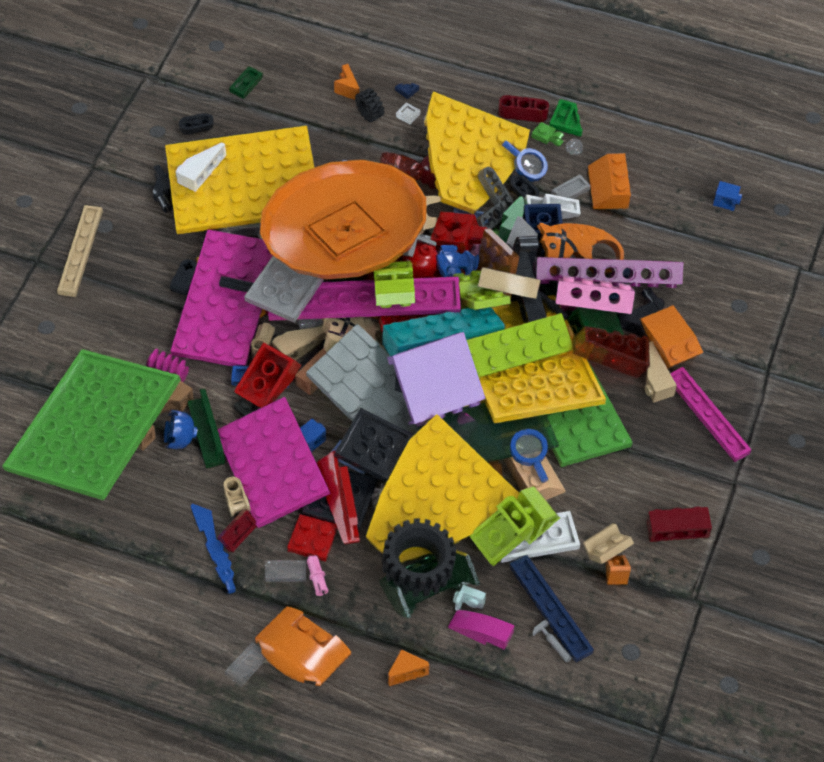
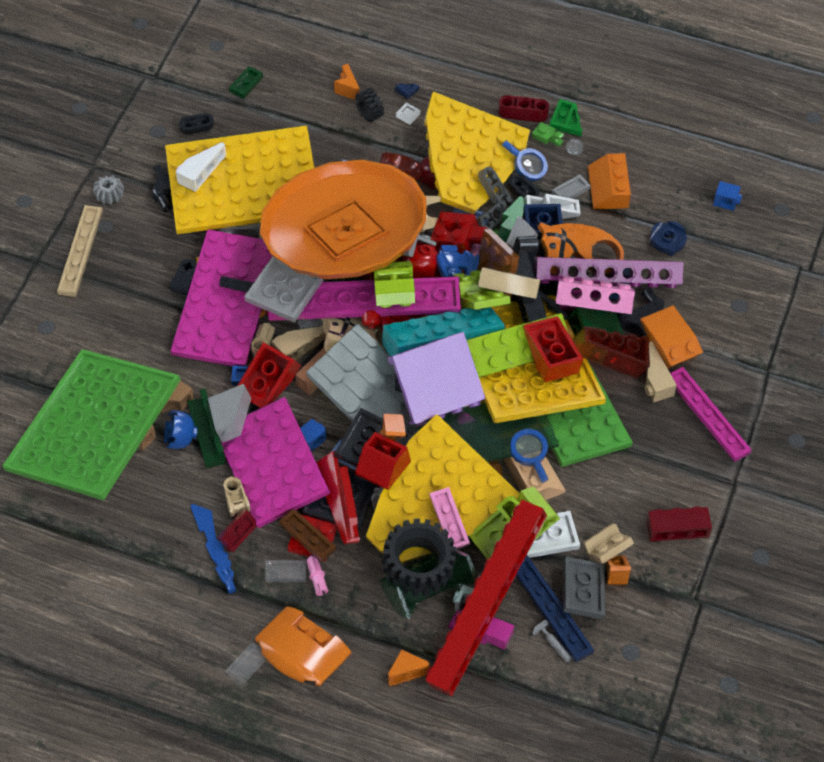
(108, 189): none -> light grey gear
(166, 364): dark pink piece -> none
(230, 411): none -> light grey slope
(307, 535): none -> reddish brown plate
(371, 319): none -> red piece
(382, 461): none -> red slope
(393, 426): none -> orange slope
(449, 516): none -> bright pink plate
(486, 598): none -> red brick
(552, 349): none -> red slope
(583, 588): none -> dark grey plate
(665, 245): none -> dark blue plate

